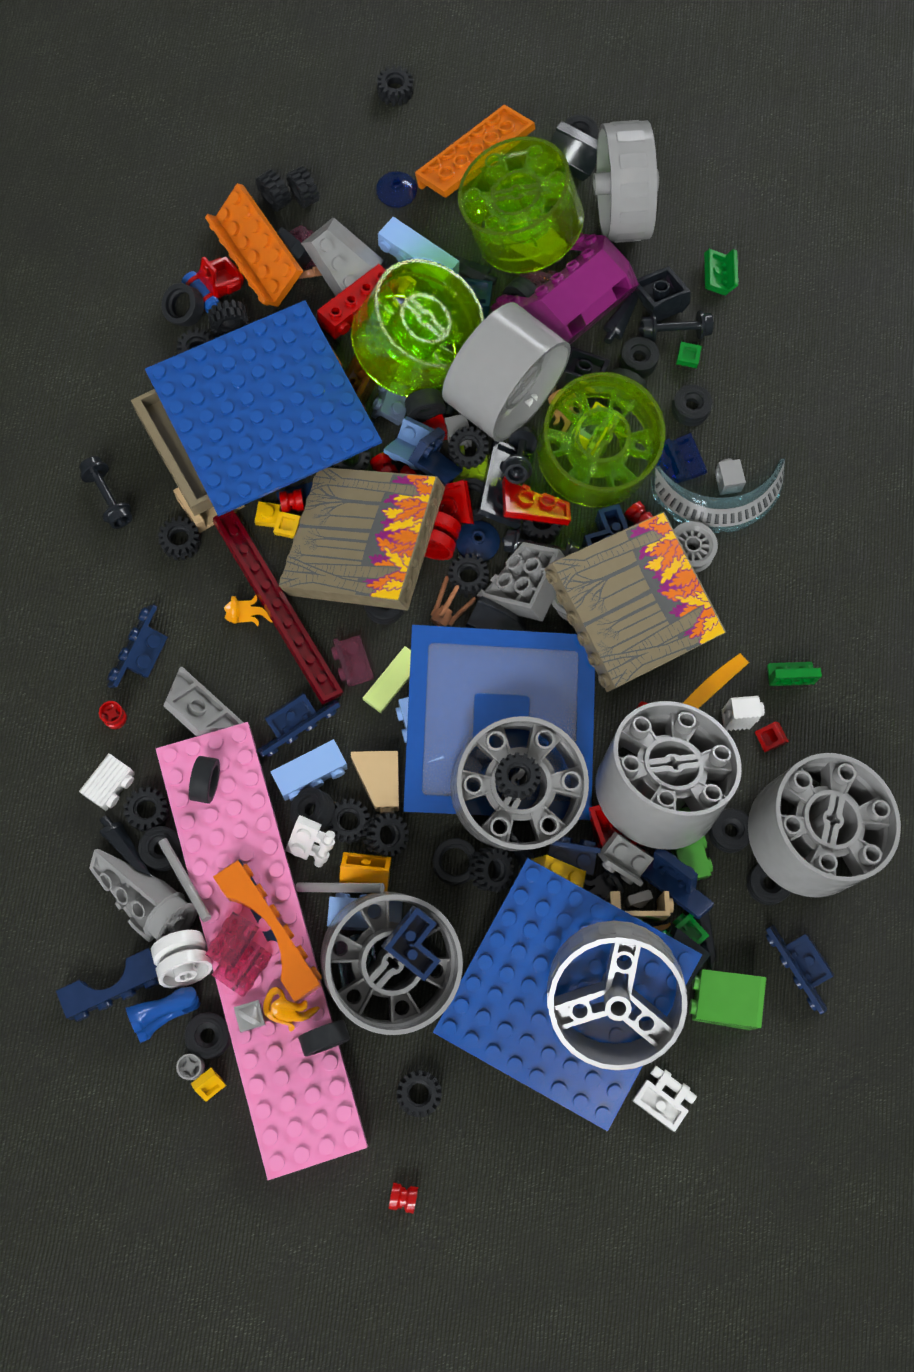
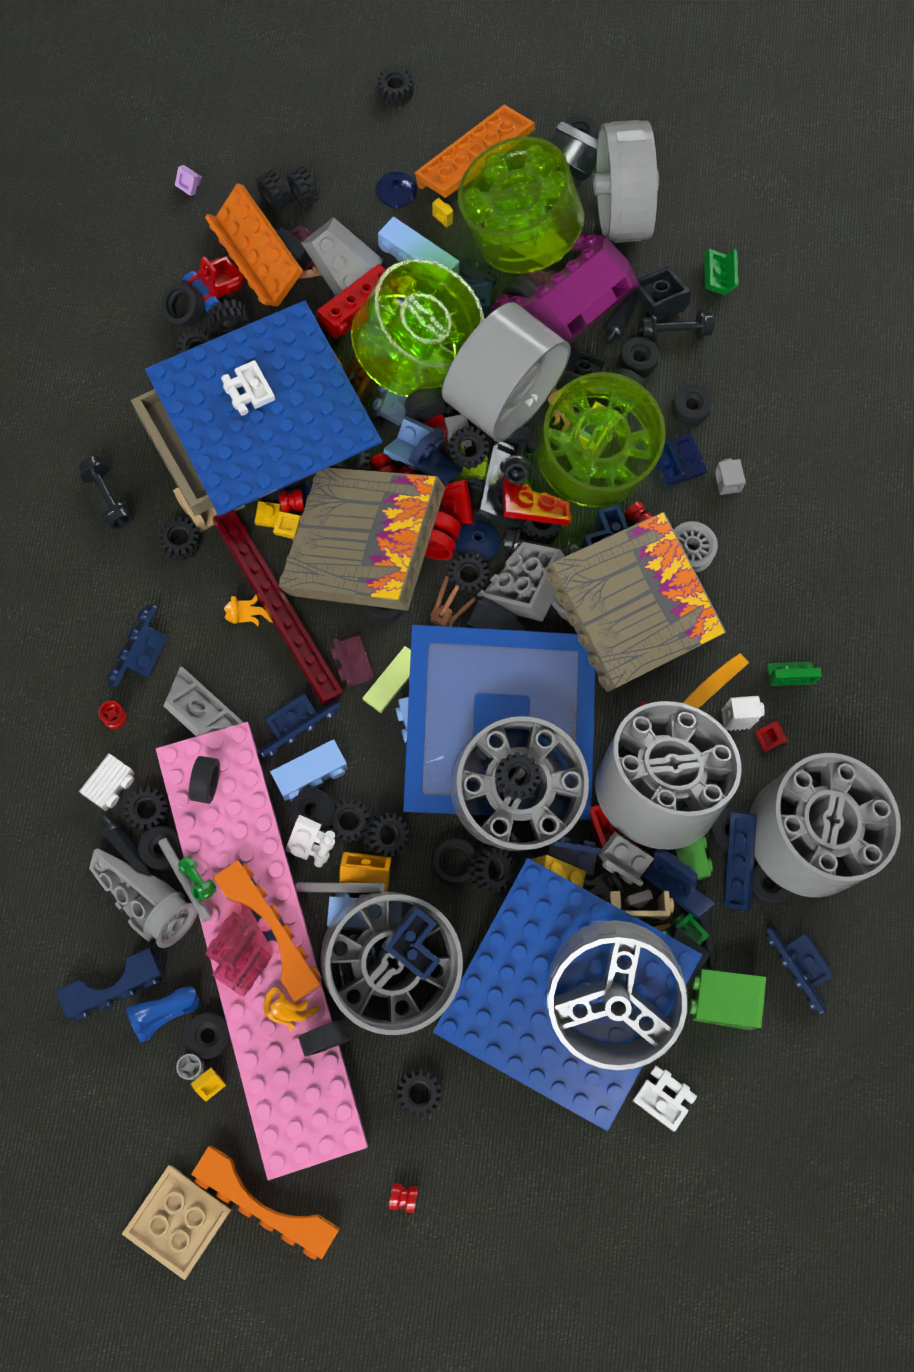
(177, 1222): none -> tan plate
(181, 958): white wheel -> none
(187, 180): none -> lavender tile
(202, 888): none -> green bar
(249, 1016): light grey tile -> none
(254, 384): none -> white plate
(310, 1232): none -> orange arch
(379, 777): tan slope -> none
(443, 212): none -> yellow plate
(688, 355): green plate -> none
(717, 513): windscreen -> none
(740, 860): none -> dark blue plate

